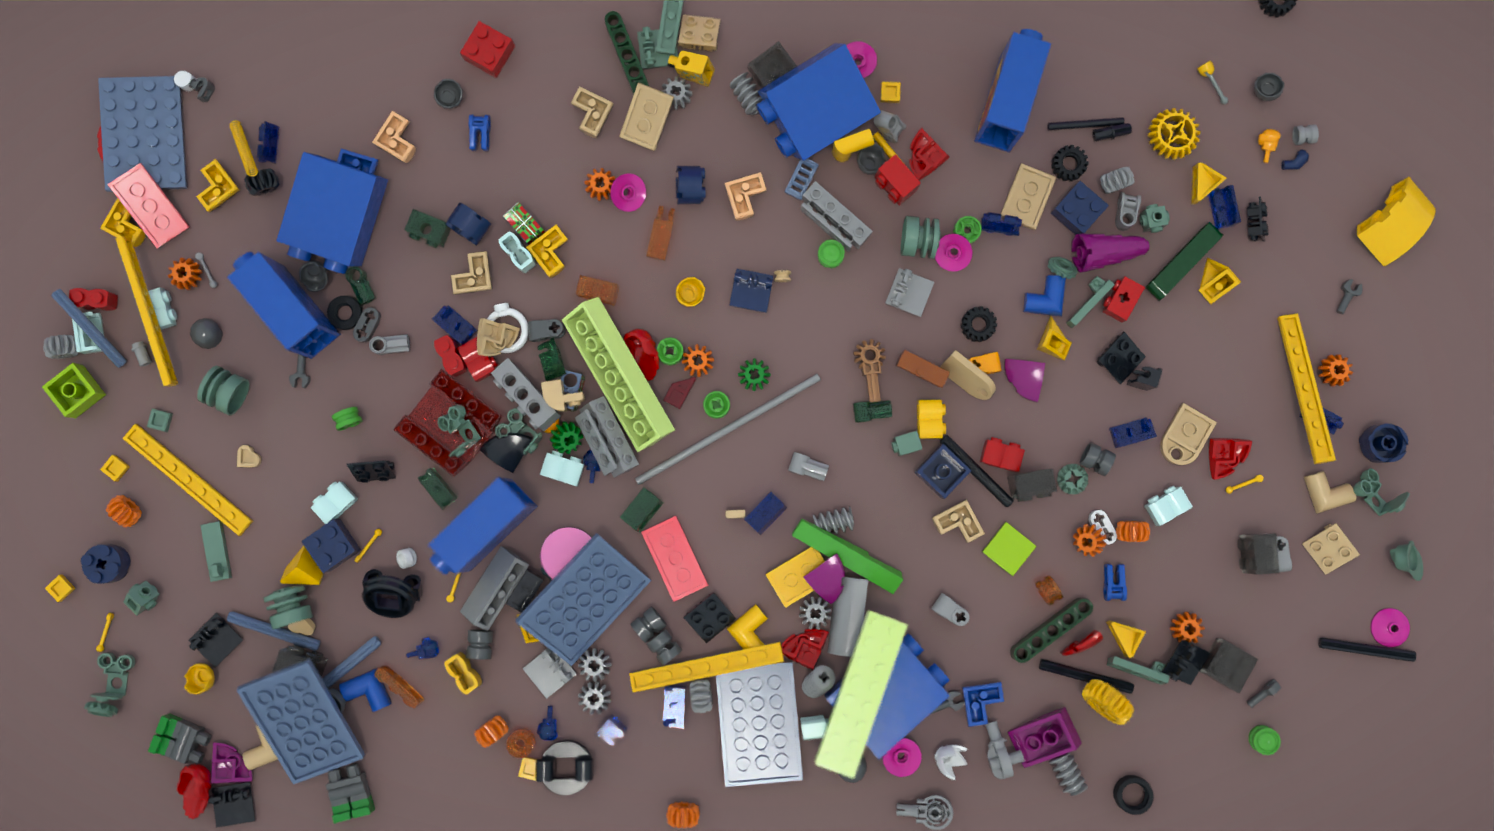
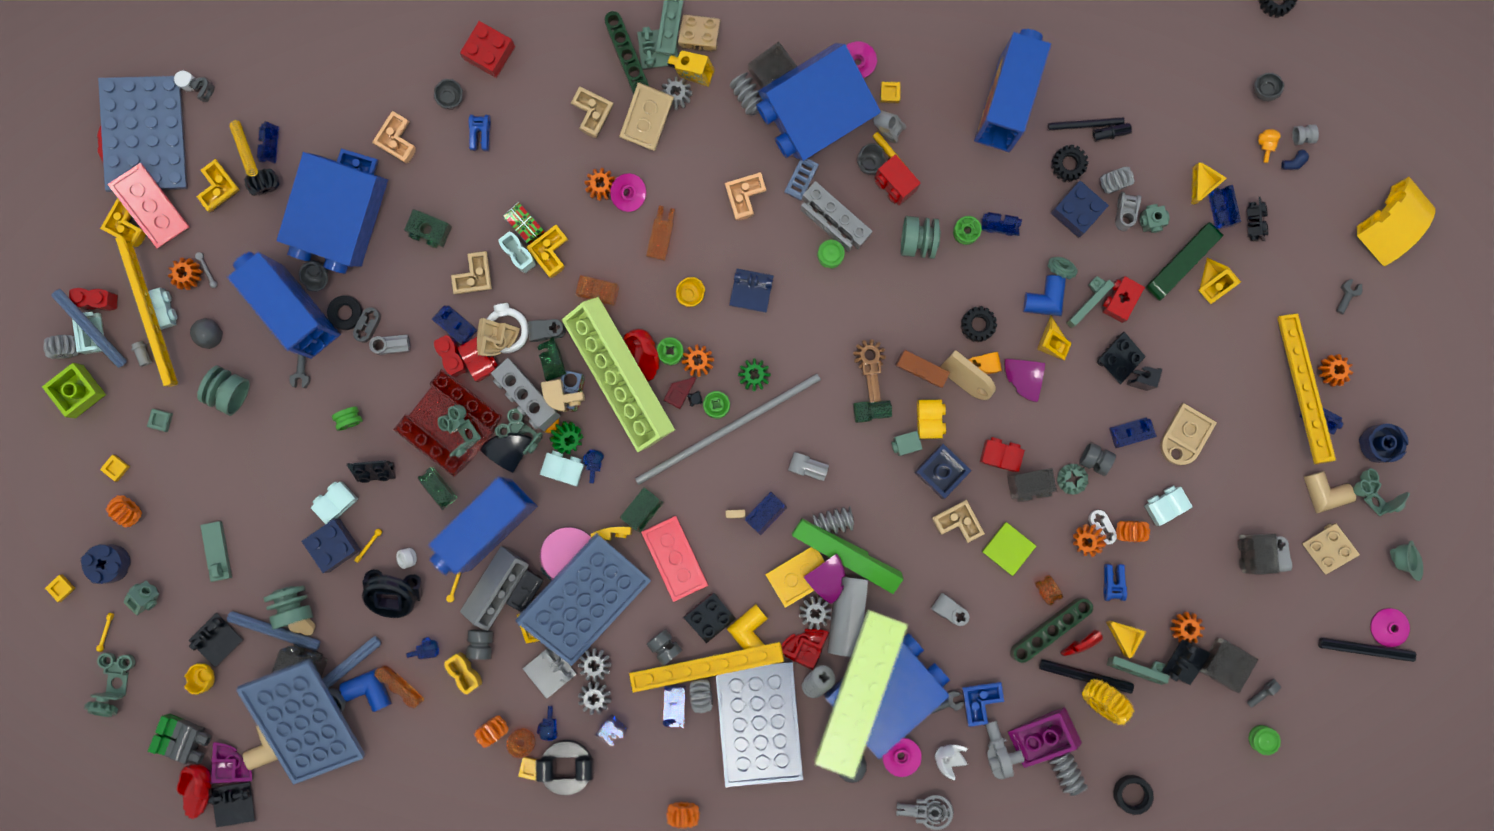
(187, 479): yellow tile -> none
(247, 457): tan tile -> none
(302, 570): yellow slope -> none
(349, 794): dark grey hips -> none
(361, 286): clear green piece -> none
(468, 223): dark blue brick -> none
(606, 533): none -> yellow slope
(615, 442): light grey brick -> none
(648, 624): dark grey wheel -> none
(689, 185): dark blue brick -> none
(694, 398): none -> black piece
(782, 276): tan bush -> none
(813, 727): light aqua brick -> none
(846, 146): yellow brick -> none
(909, 292): light grey hinge -> none
(925, 155): red brick -> none
(951, 261): dark pink dish -> none
(978, 472): black axle -> none
(1028, 195): tan tile -> none
(1101, 250): magenta cone -> none
(1159, 126): yellow gear -> none
(1207, 70): hinge -> none
(1226, 454): red brick -> none
(1258, 478): yellow hinge -> none

